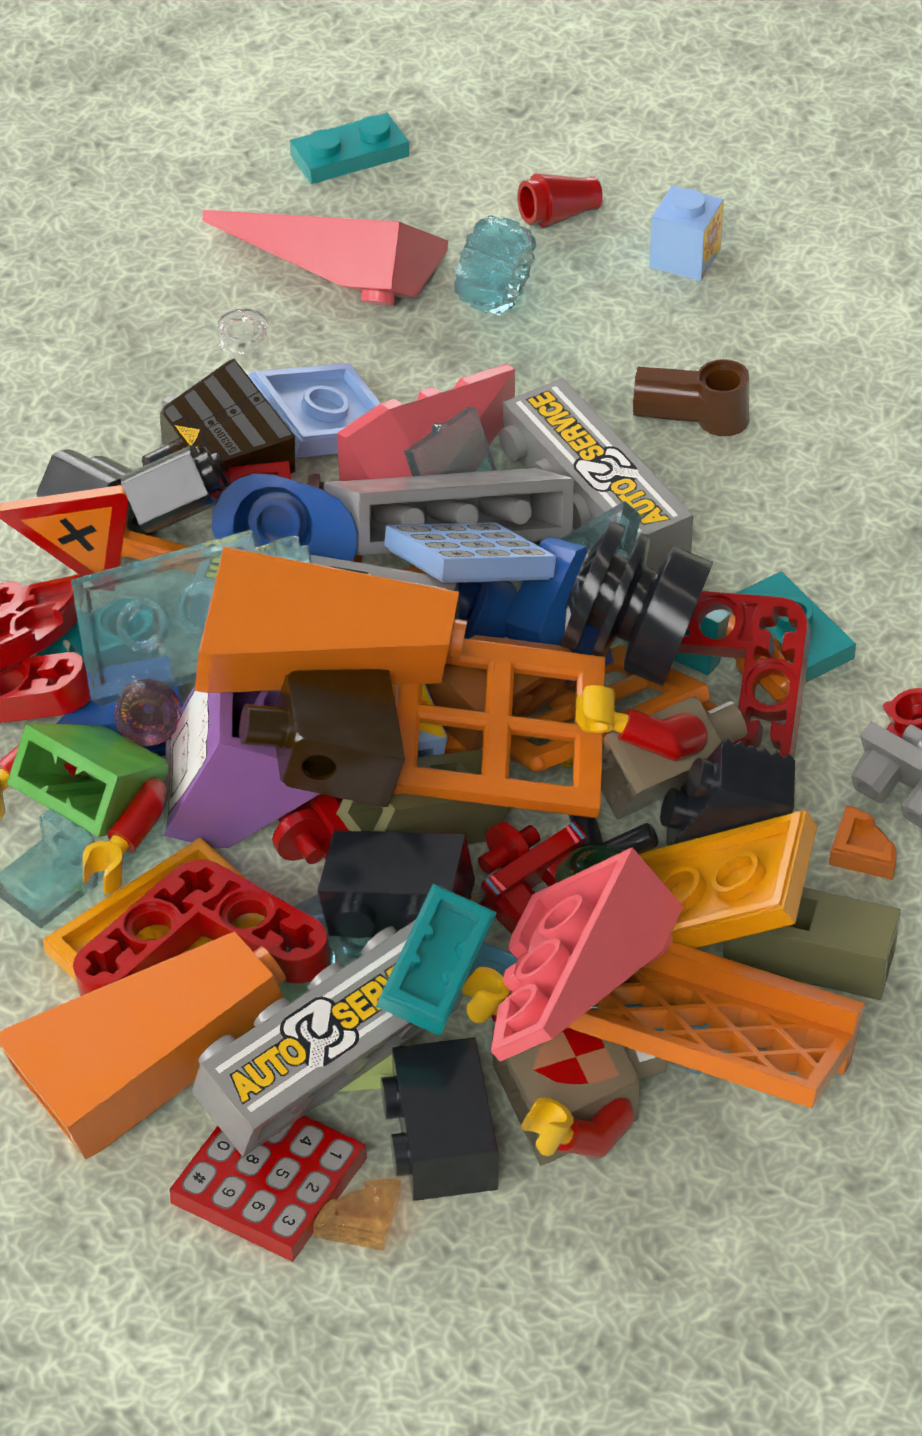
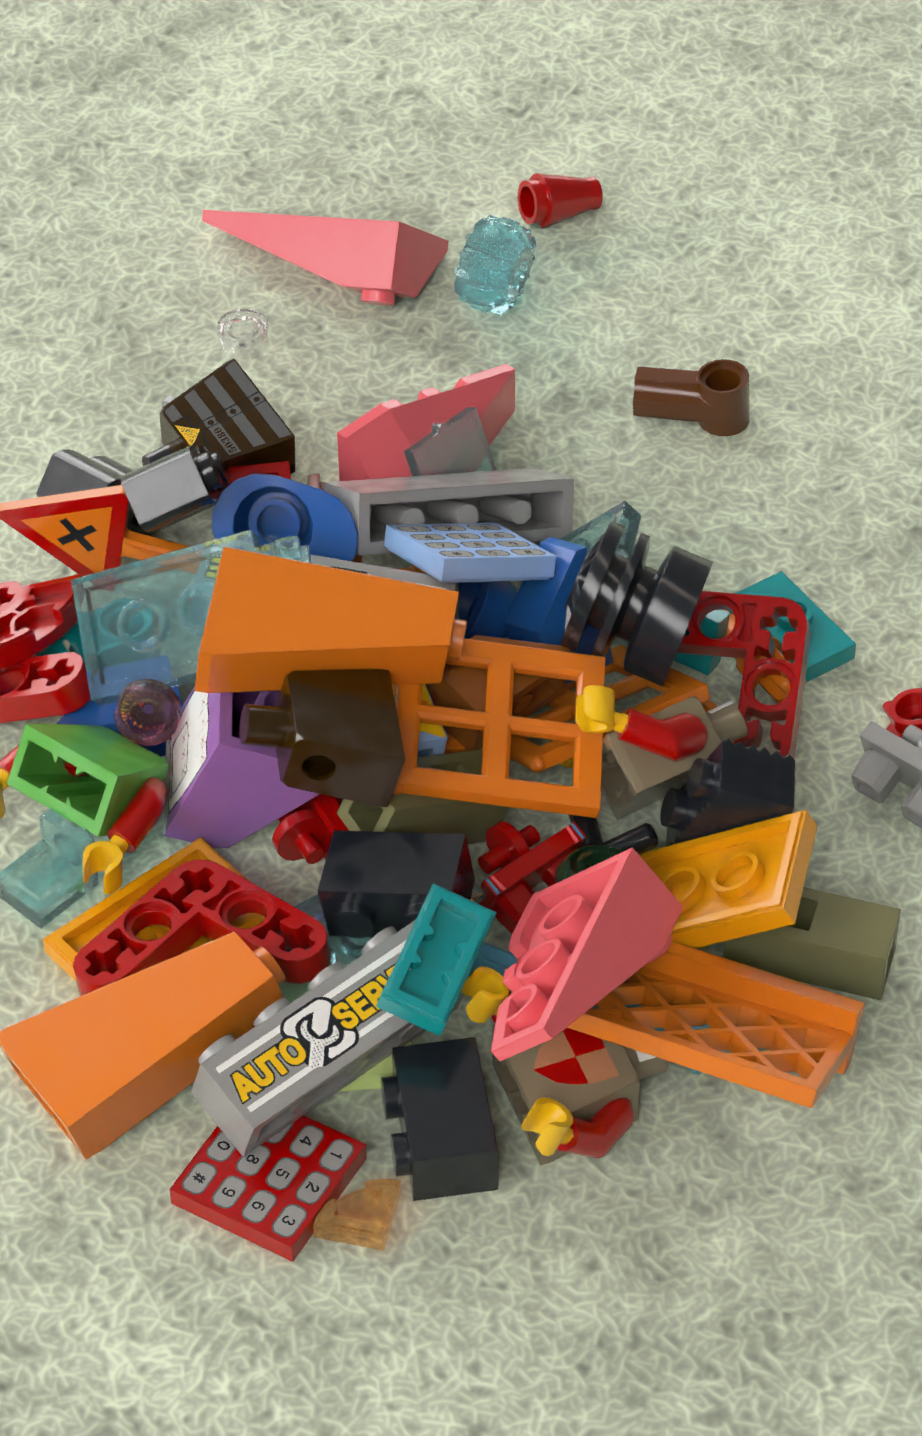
(316, 403): light blue tile -> none
(349, 148): teal plate -> none
(564, 435): light grey brick -> none
(686, 232): light blue brick -> none
(862, 846): orange tile -> none

